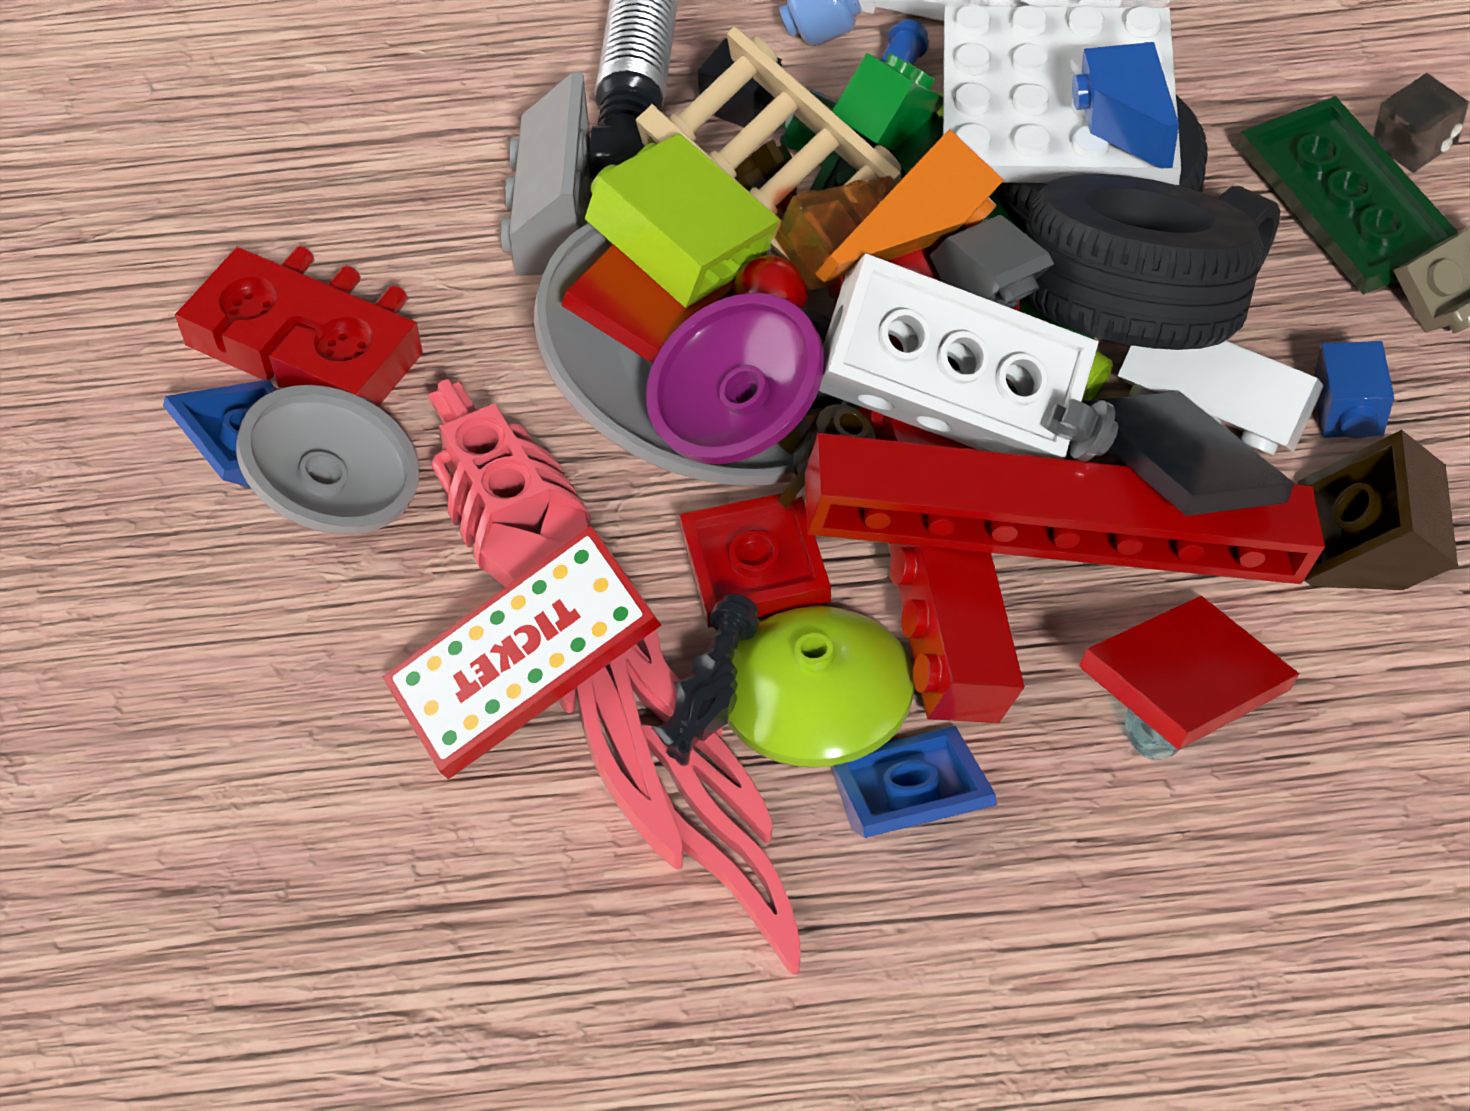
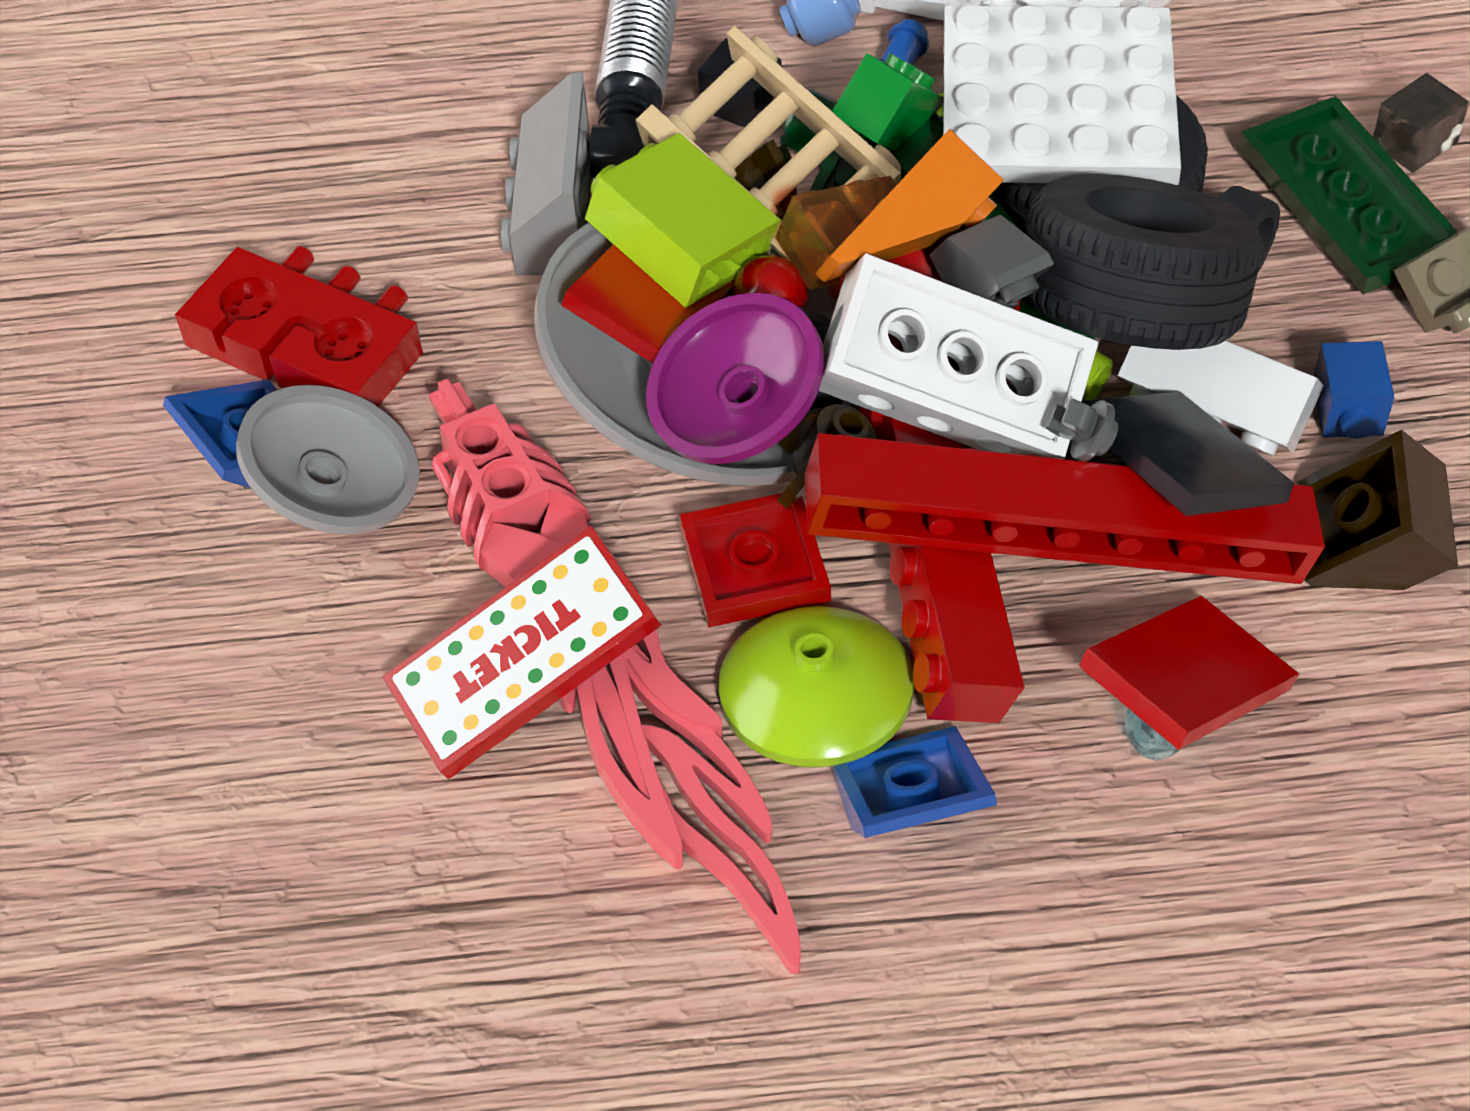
(709, 691): black piece -> none
(1128, 101): blue slope -> none

